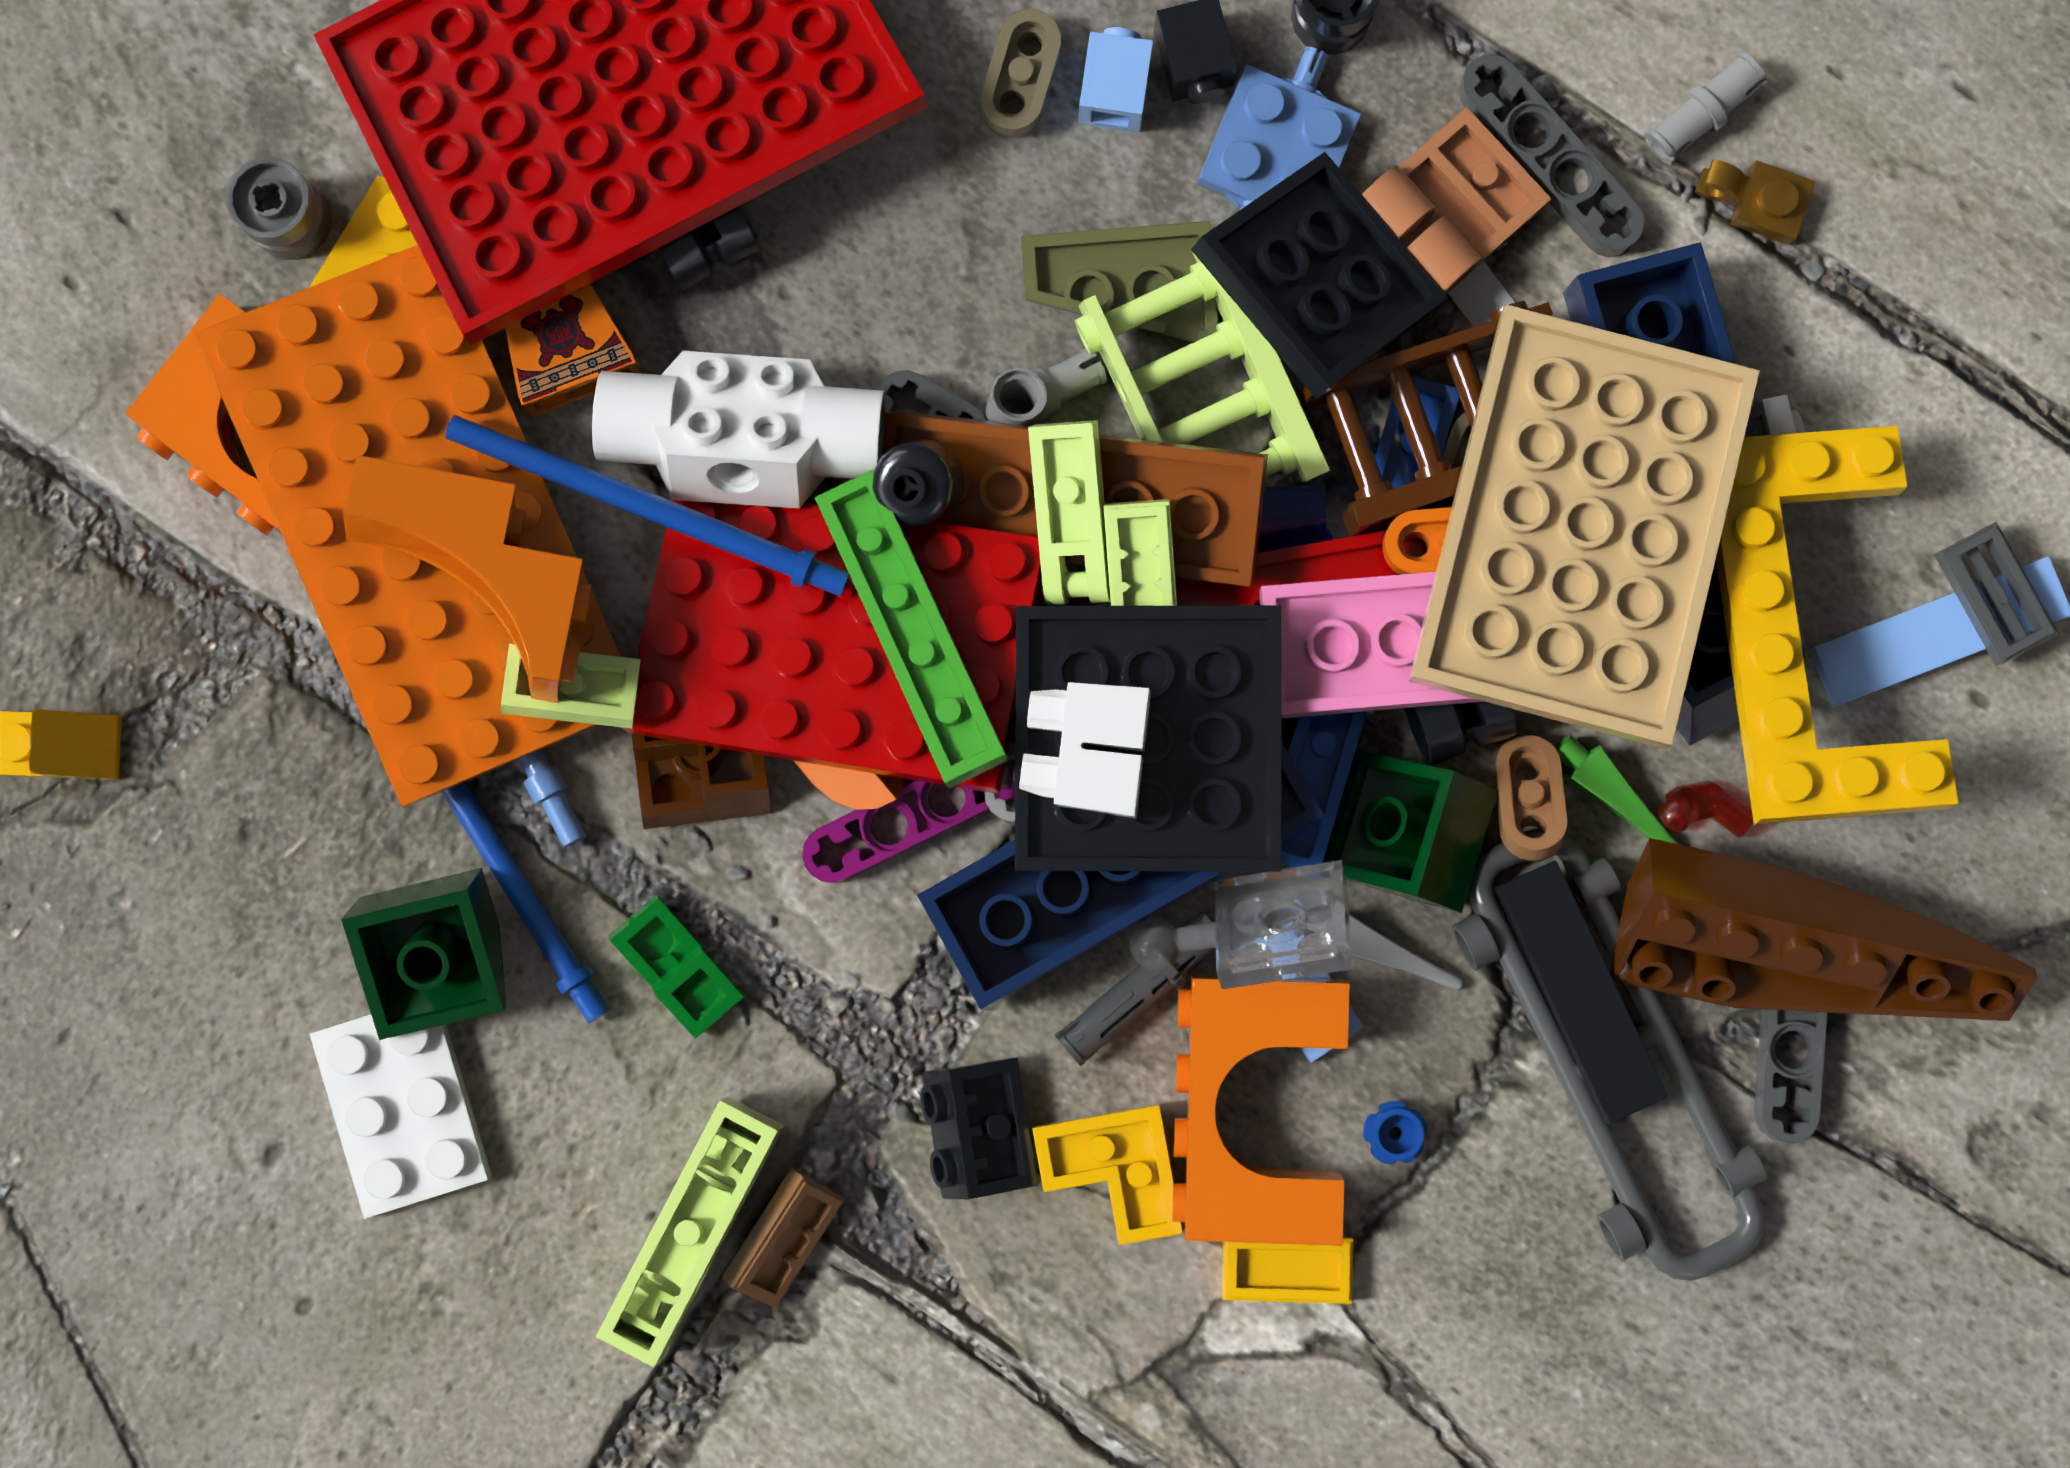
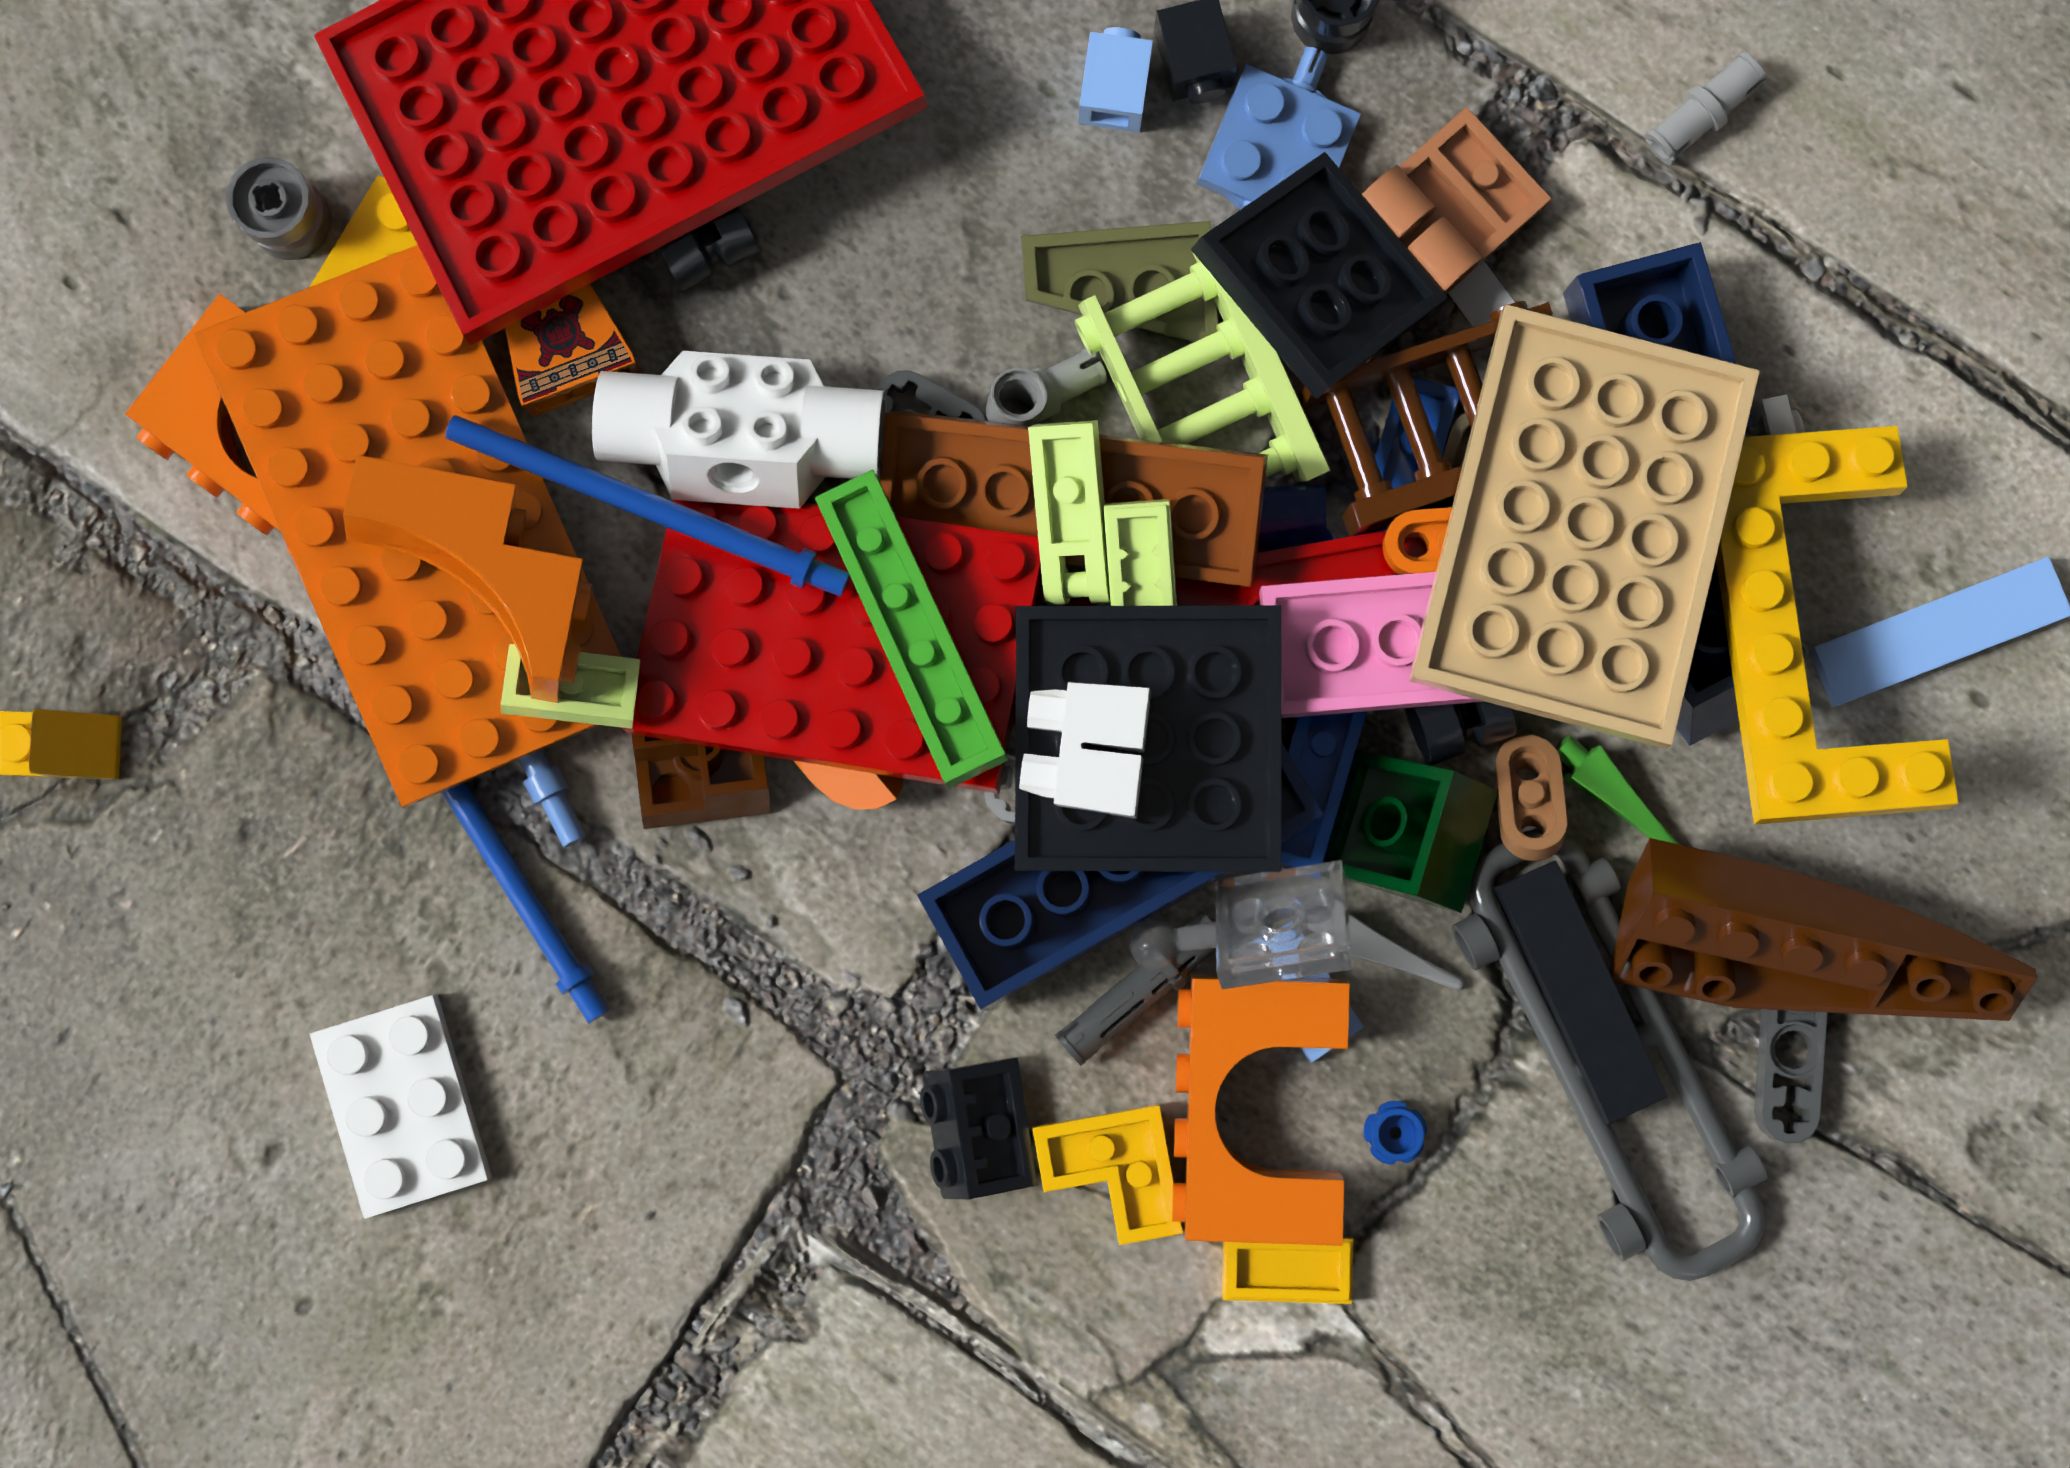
(428, 953): dark green slope -> none
(676, 966): green slope -> none
(690, 1231): yellowish green brick -> none
(783, 1238): medium nougat plate -> none
(921, 821): magenta beam -> none
(936, 487): black head -> none
(1019, 75): dark tan plate -> none
(1560, 148): dark grey beam -> none
(1704, 801): clear red arm -> none
(1764, 199): pearl gold plate -> none
(1976, 607): dark grey tile -> none

